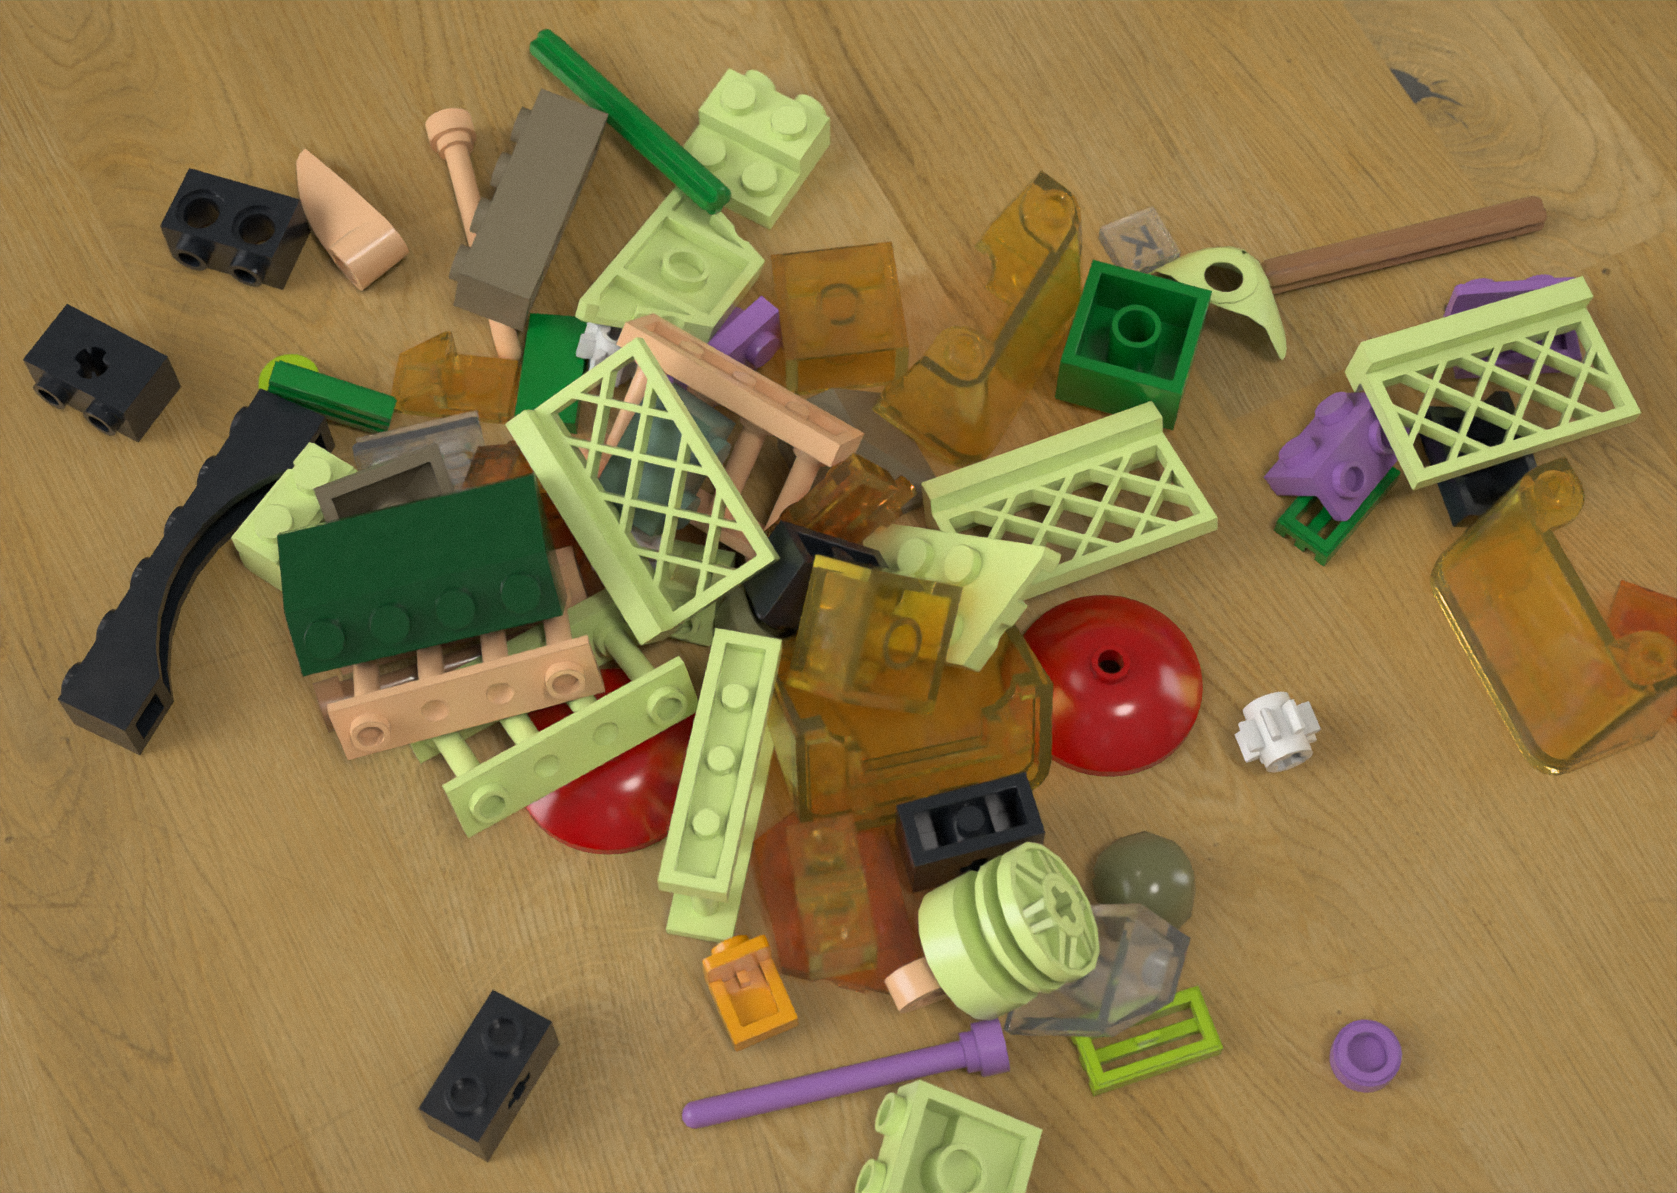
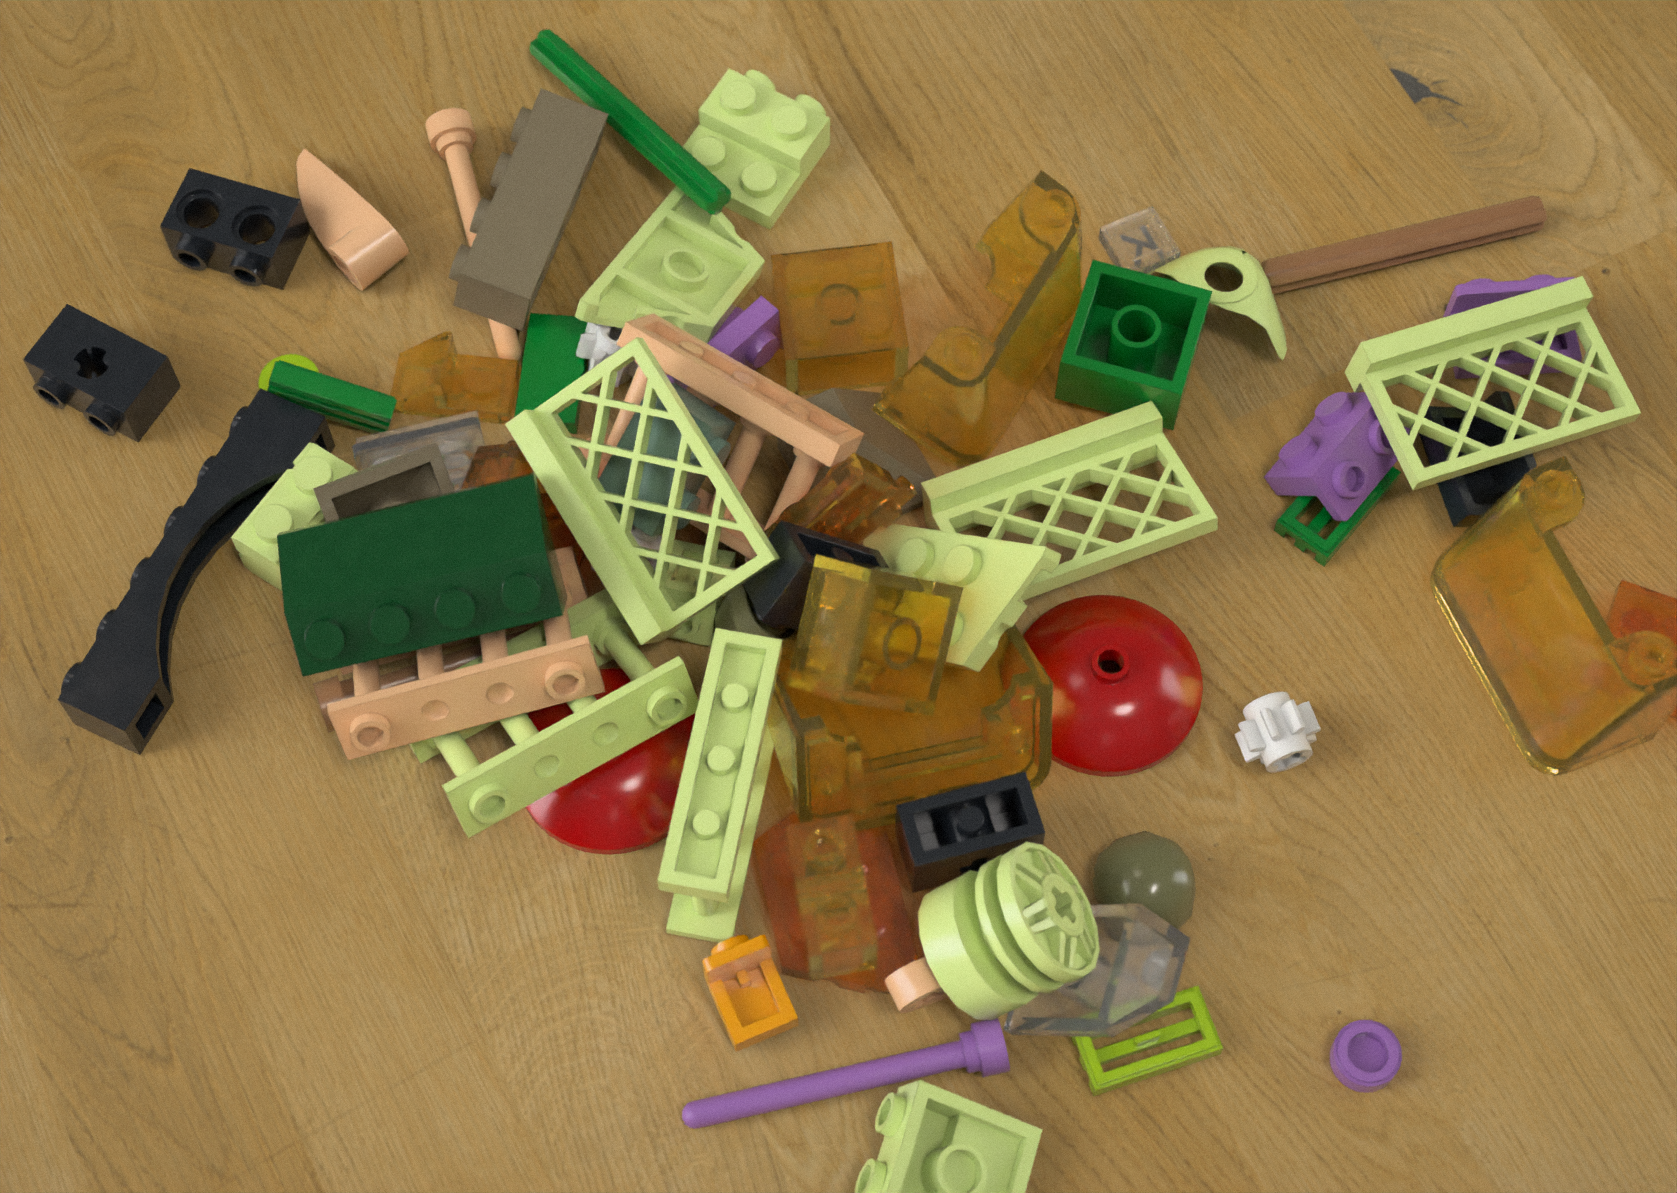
(489, 1075): black brick -> none

